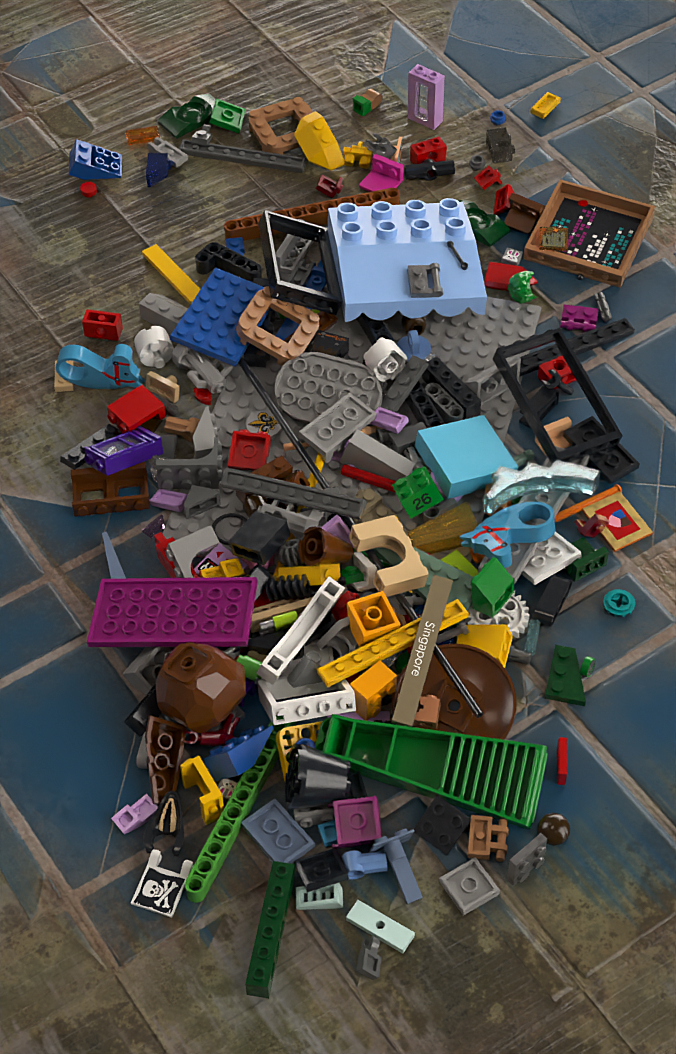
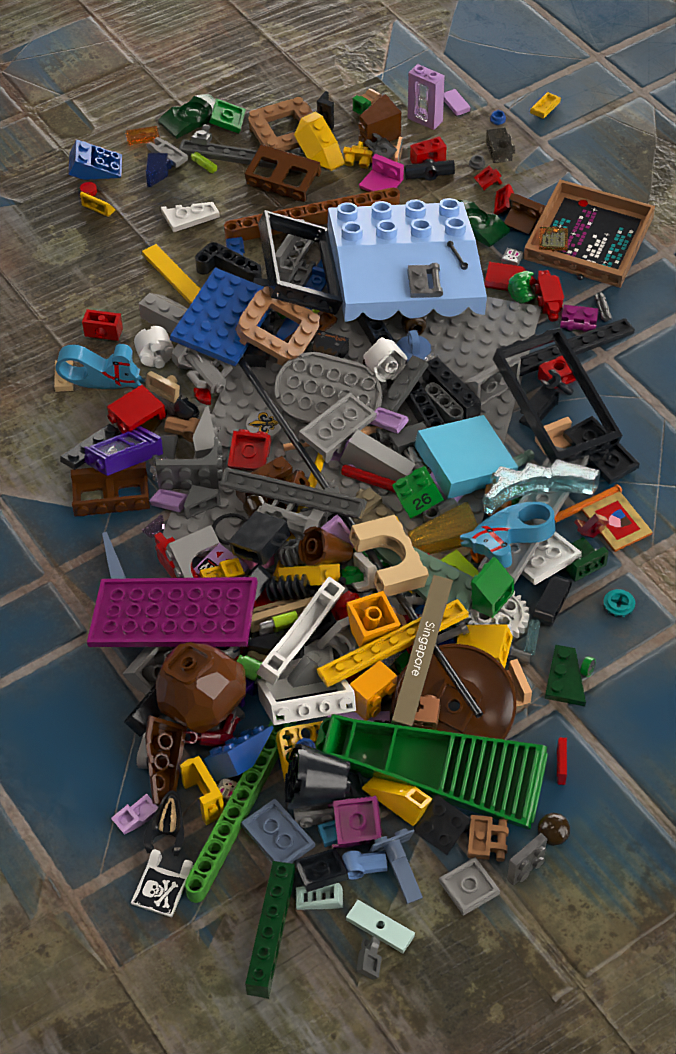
(96, 204): none -> yellow slope
(185, 217): none -> white wing
(185, 409): none -> black hair
(204, 162): none -> lime axle
(285, 162): none -> reddish brown window
(326, 109): none -> black panel
(329, 186): dark red bracket -> none
(380, 118): none -> reddish brown slope
(400, 798): none -> yellow slope
(456, 102): none -> lavender tile
(520, 683): none -> light nougat panel
(549, 294): none -> red hinge

